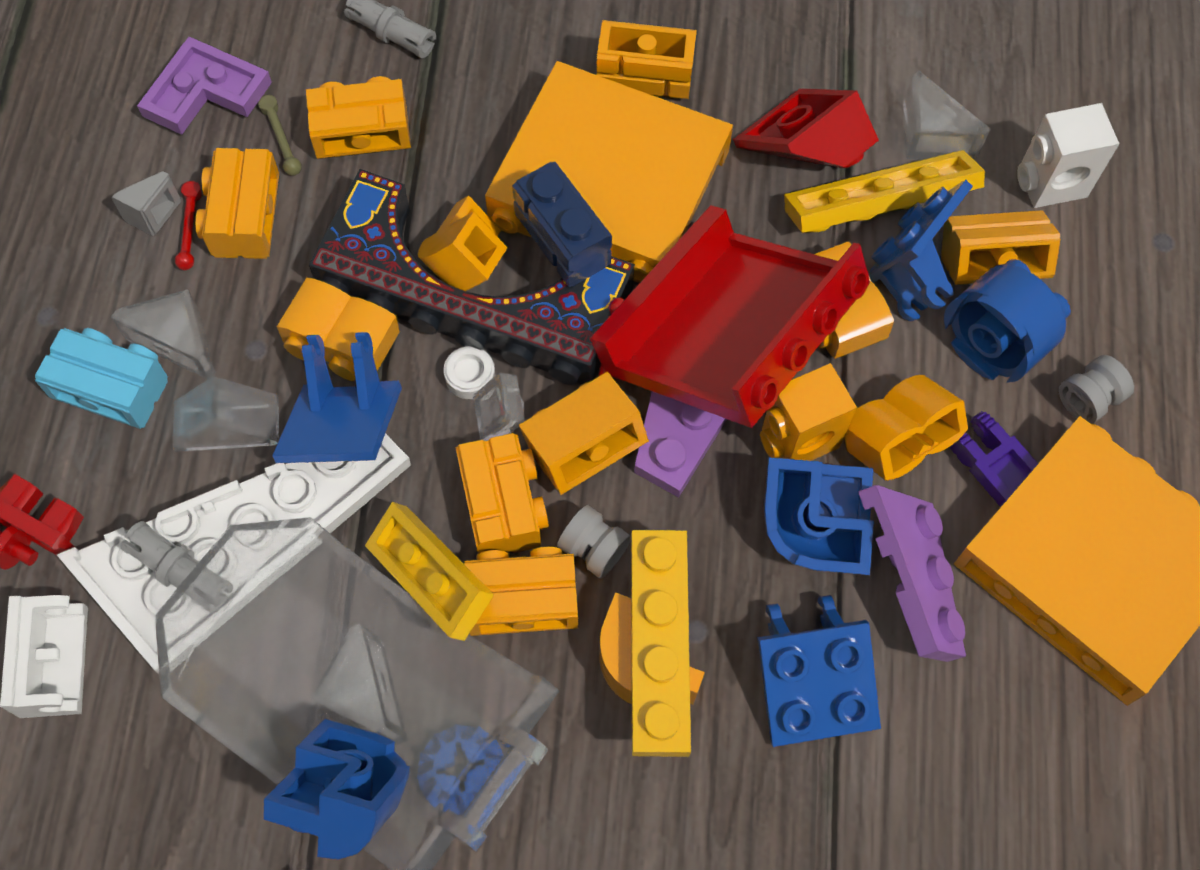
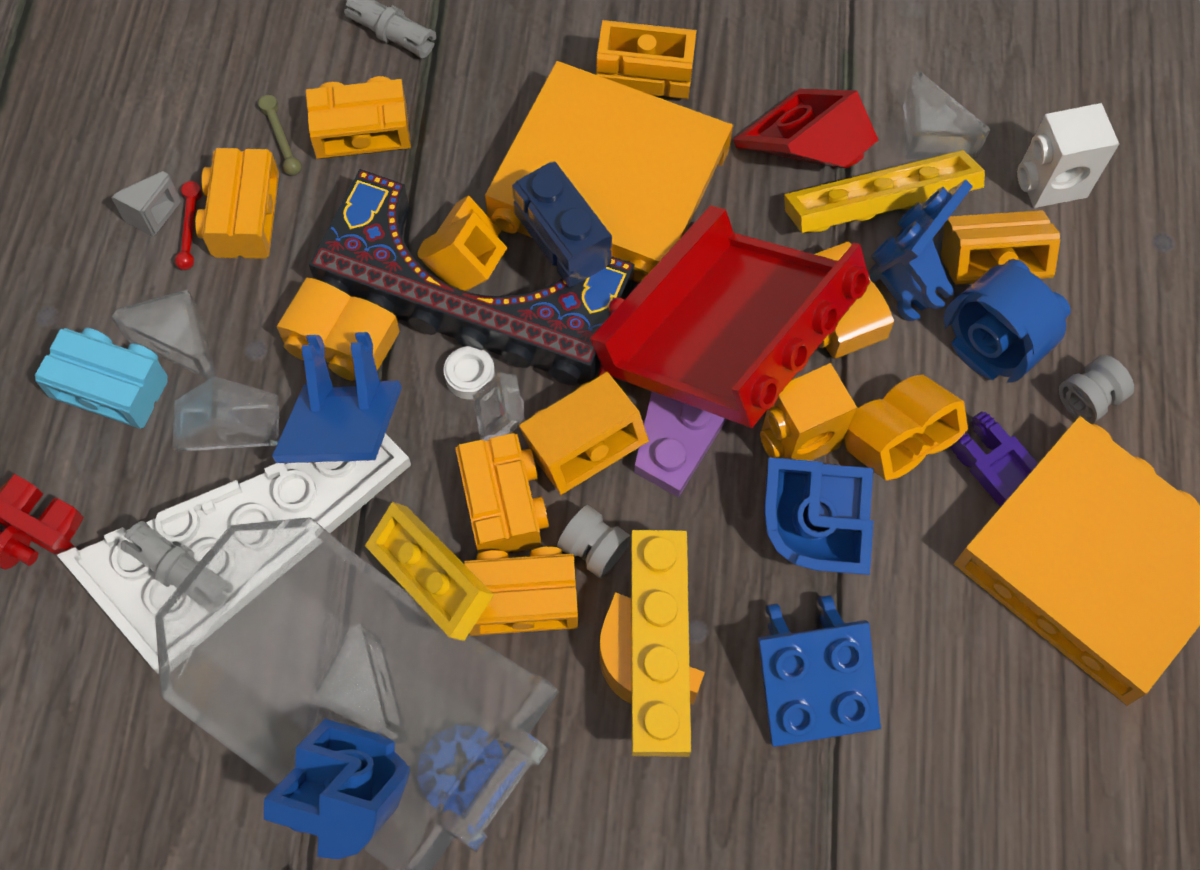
(44, 656): white hinge -> none
(200, 75): medium lavender plate -> none
(916, 550): medium lavender wing -> none

